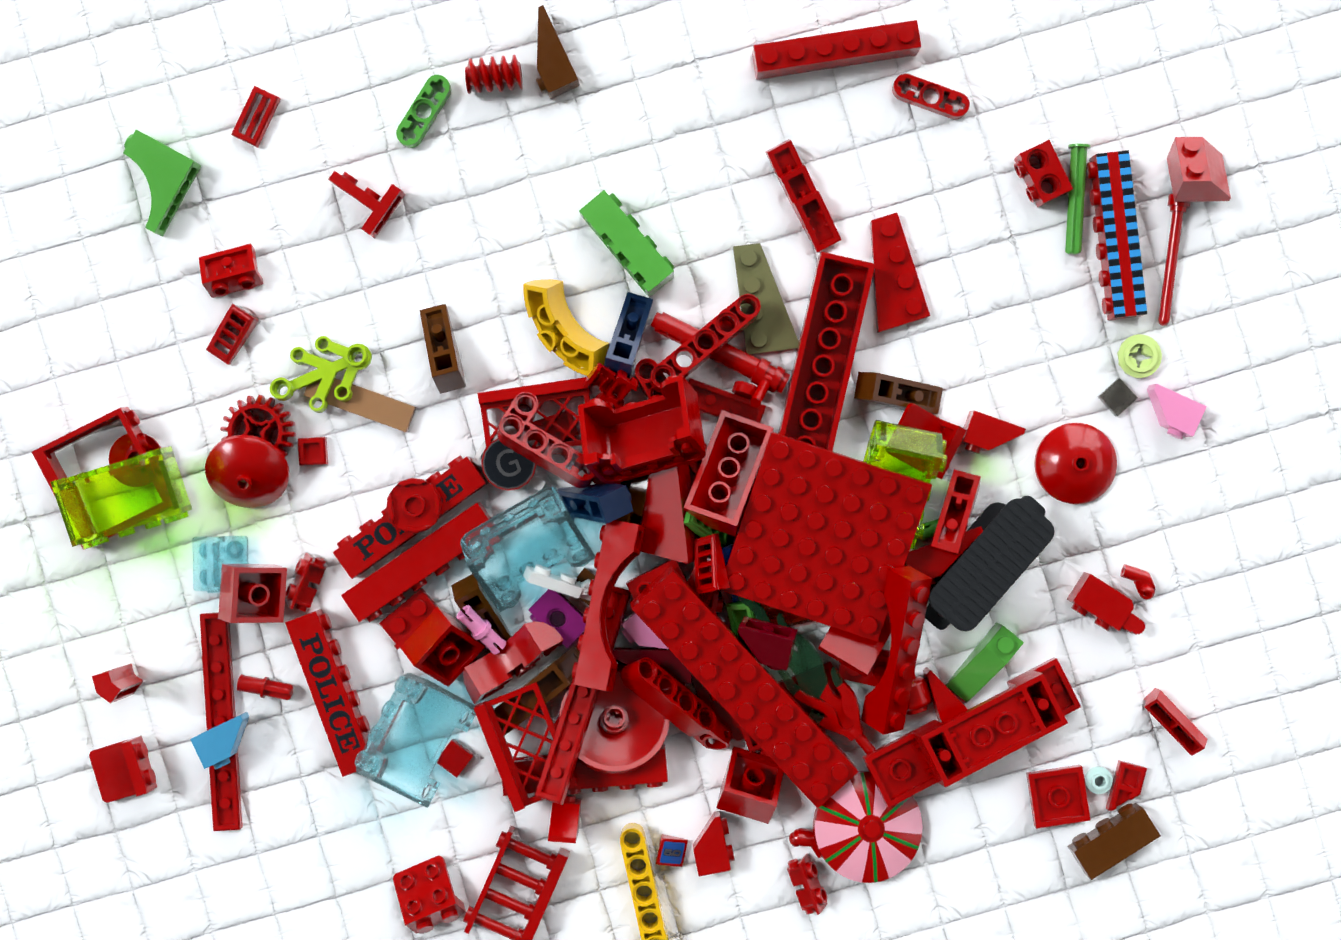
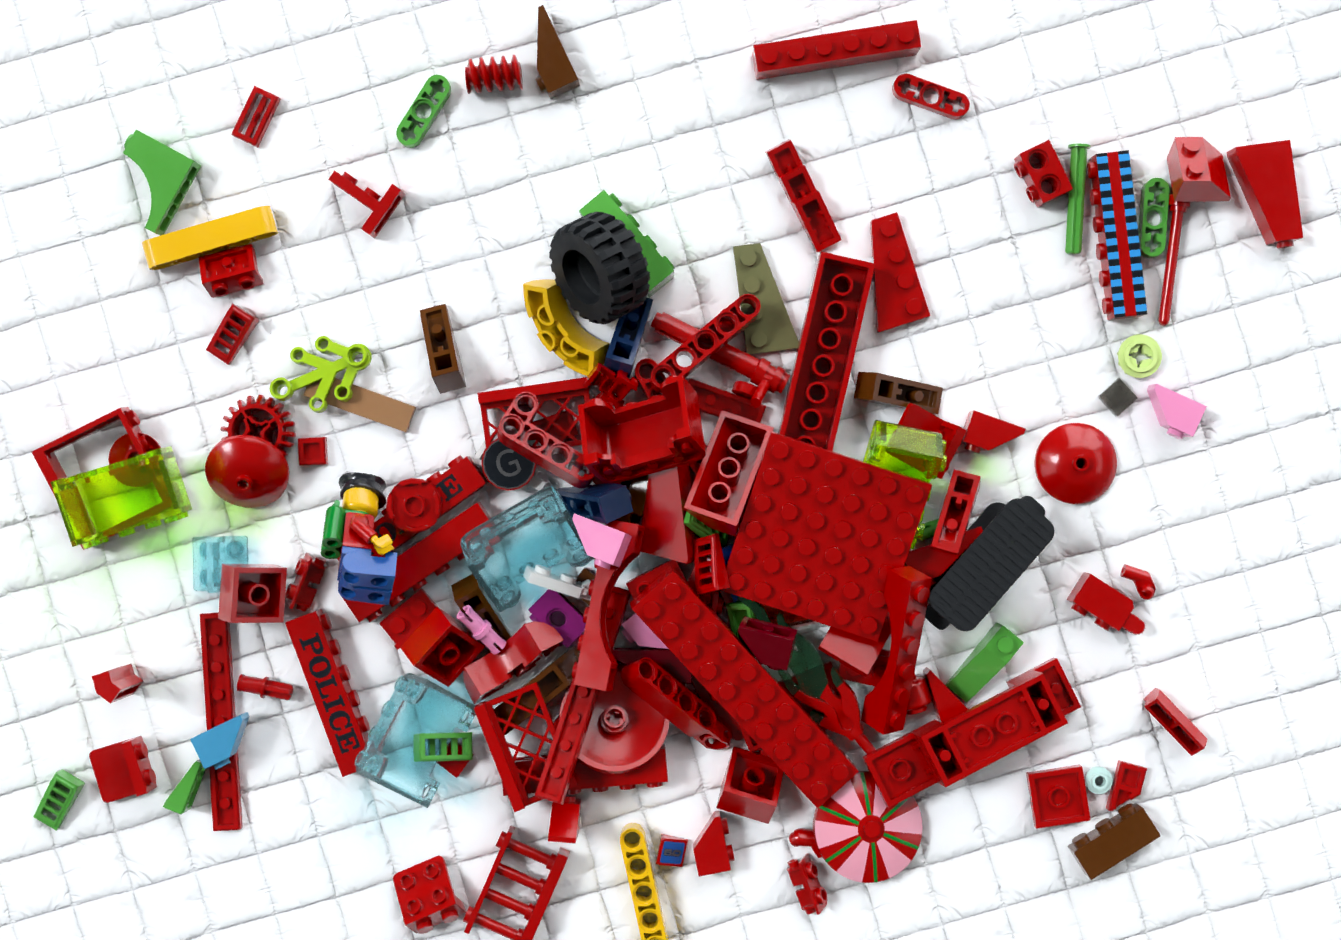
(69, 781): none -> bright green slope
(185, 792): none -> bright green slope
(209, 237): none -> yellow beam
(350, 536): none -> piece
(419, 747): none -> bright green slope
(599, 267): none -> black tyre
(602, 541): none -> bright pink slope
(1148, 197): none -> bright green beam
(1270, 189): none -> red slope

